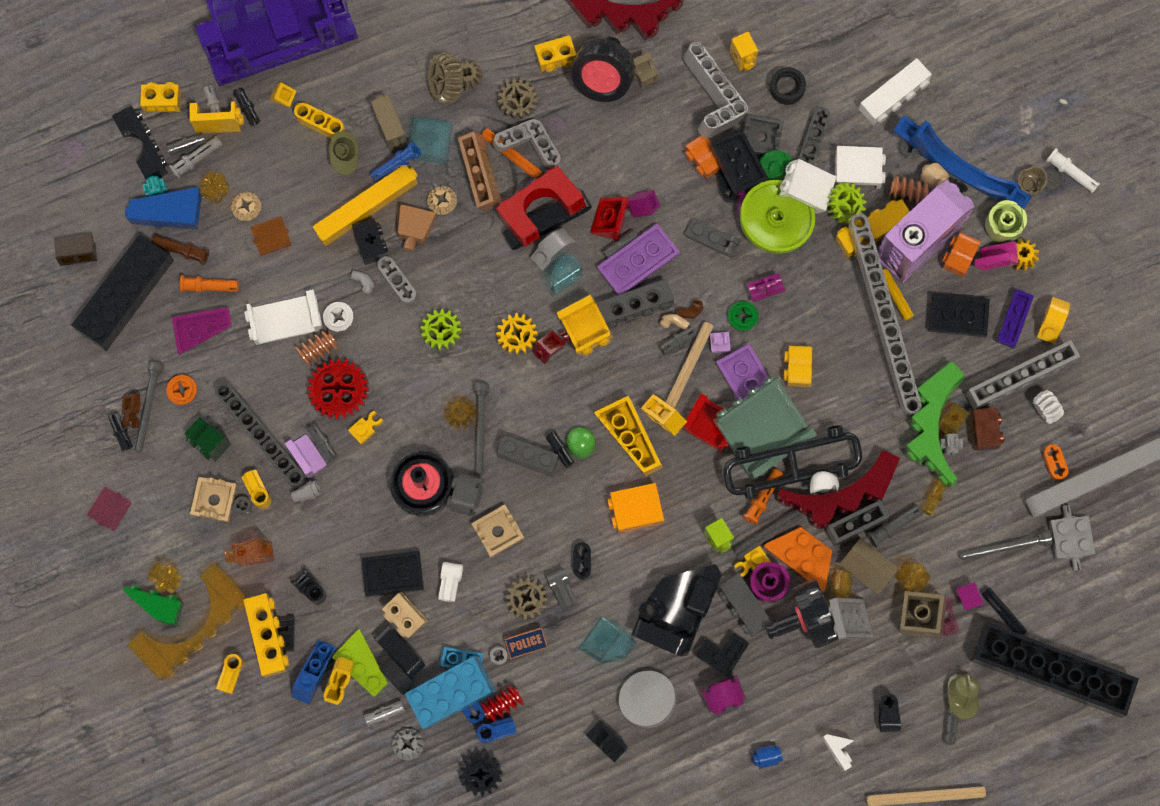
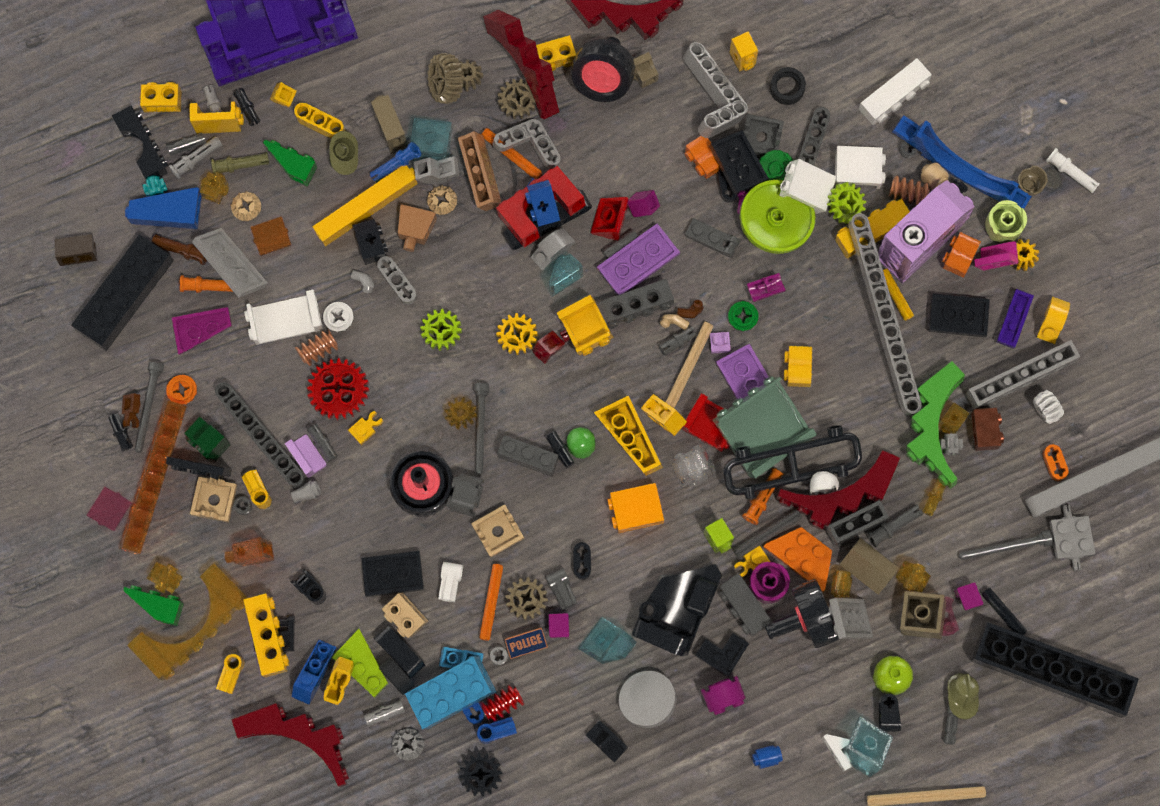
(152, 477): none -> clear orange brick
(198, 468): none -> black plate
(229, 262): none -> light grey plate
(230, 165): none -> olive pin
(296, 166): none -> green slope
(300, 728): none -> dark red arch
(436, 172): none -> light grey brick
(491, 602): none -> orange axle
(523, 50): none -> dark red arch
(542, 192): none -> blue brick
(559, 625): none -> magenta panel
(693, 466): none -> clear brick
(868, 747): none -> clear light blue slope
(893, 675): none -> lime cylinder

